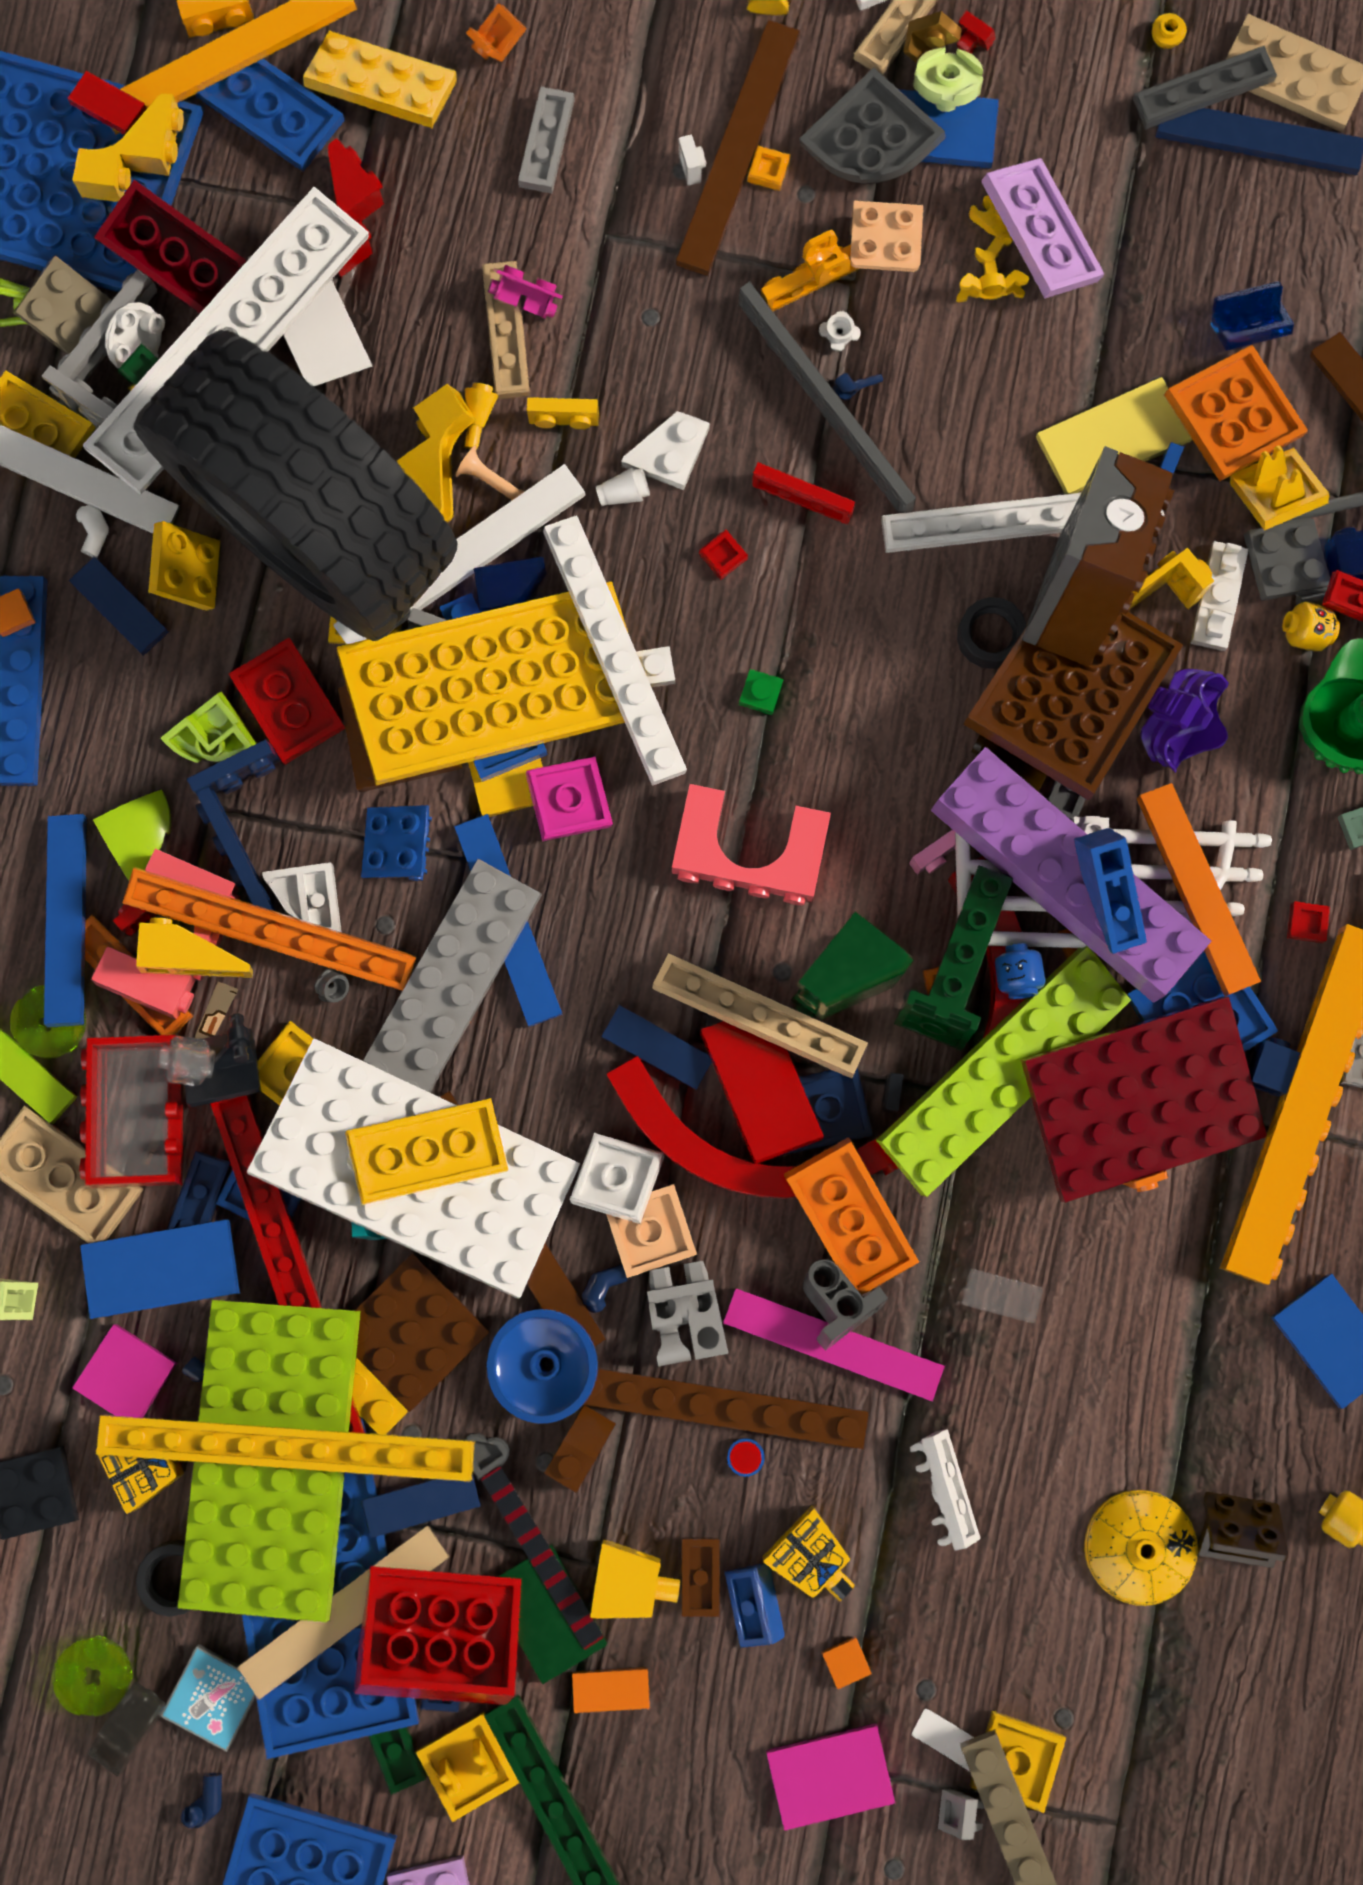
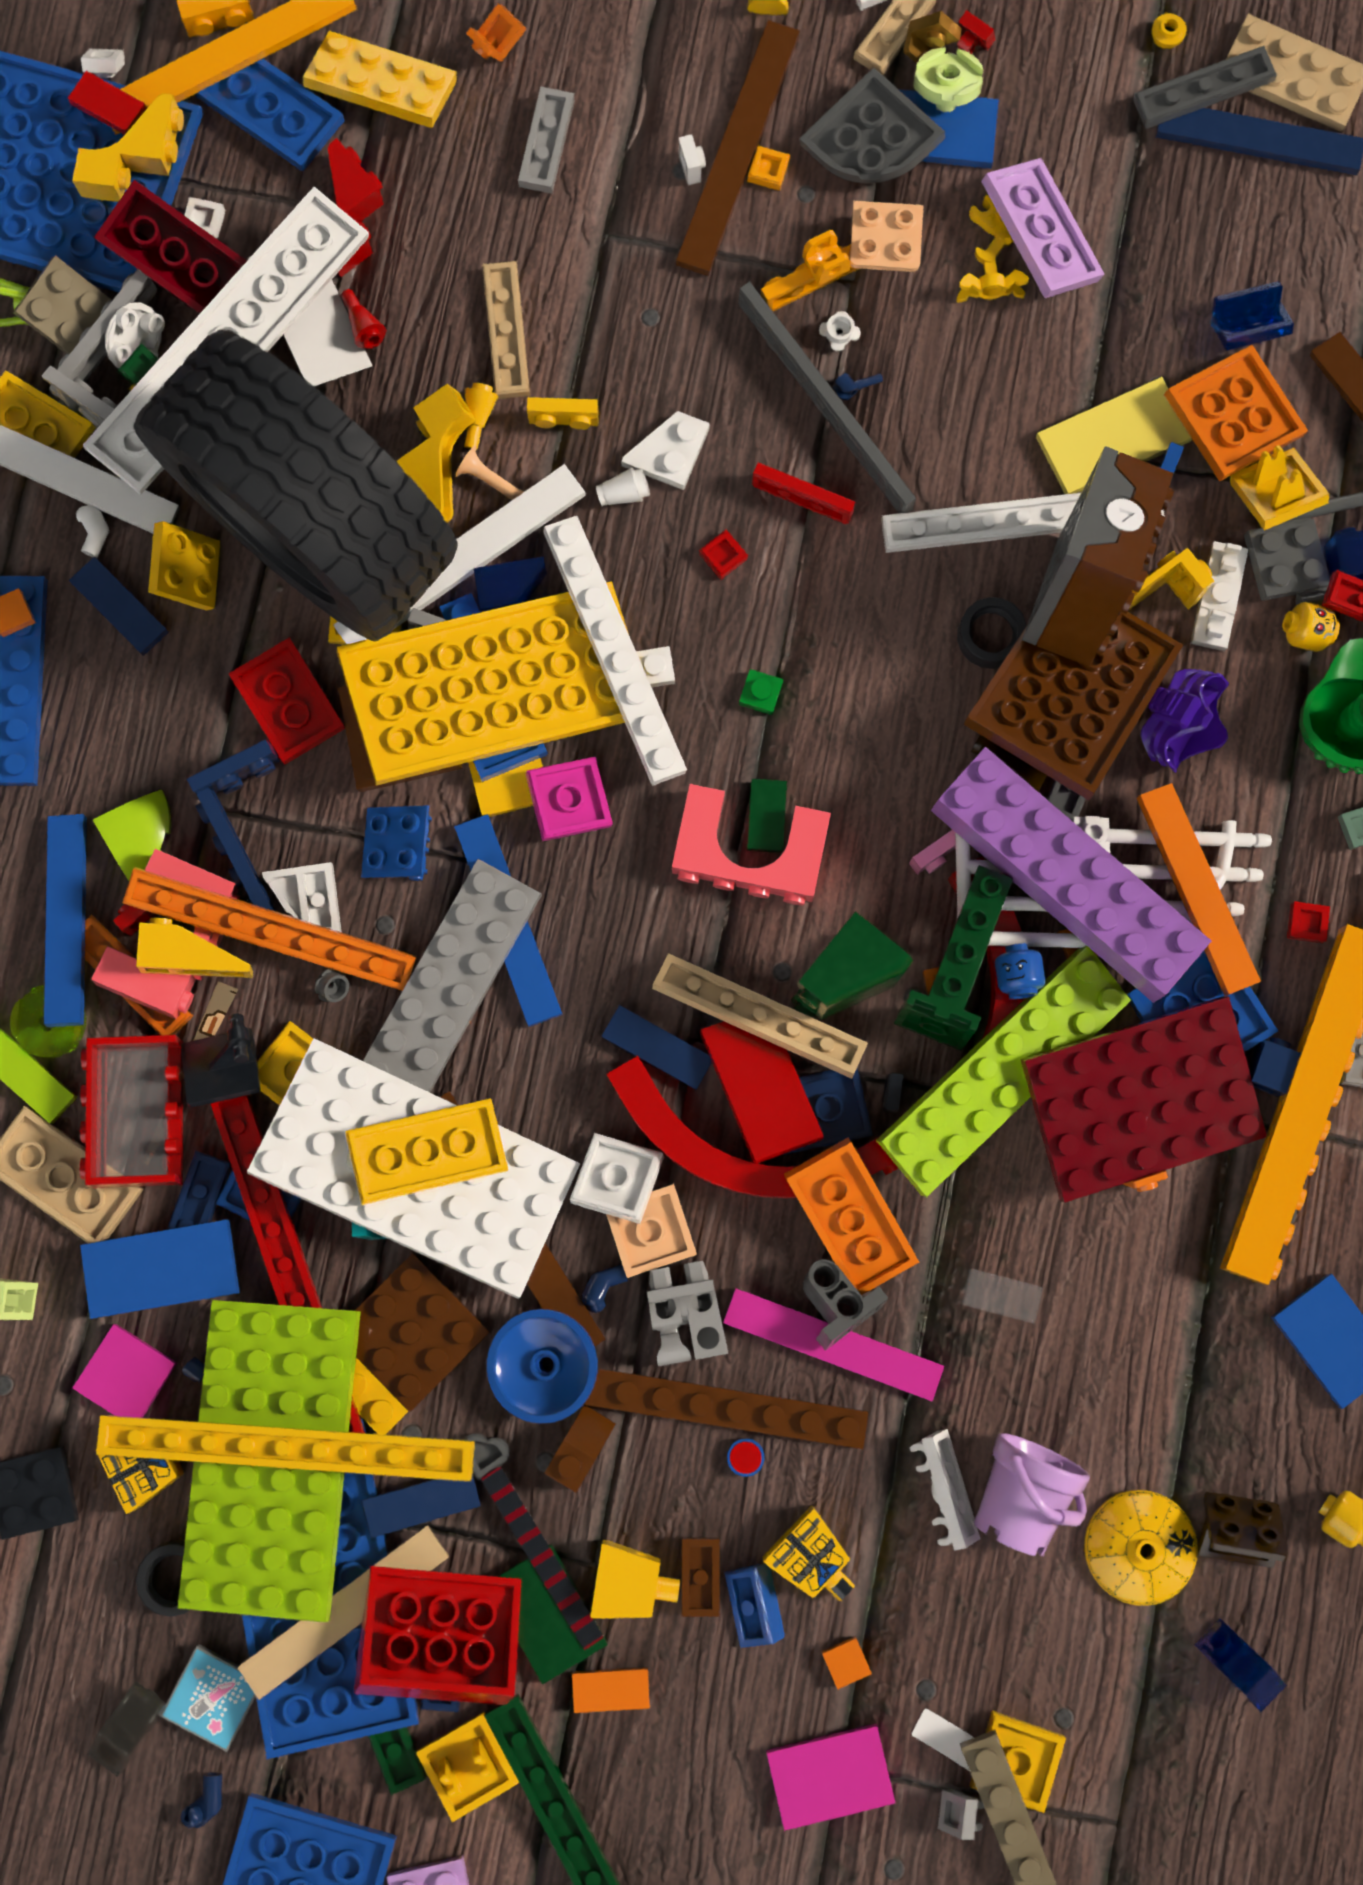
(70, 1675): clear neon green plate -> none
(103, 62): none -> white plate
(187, 1060): clear head -> none
(206, 215): none -> white plate
(210, 732): lime brick -> none
(366, 329): none -> red cone
(511, 286): dark pink hinge -> none
(767, 815): none -> dark green tile
(1030, 1494): none -> lavender piece
(1111, 888): blue slope -> none
(1240, 1665): none -> clear blue slope

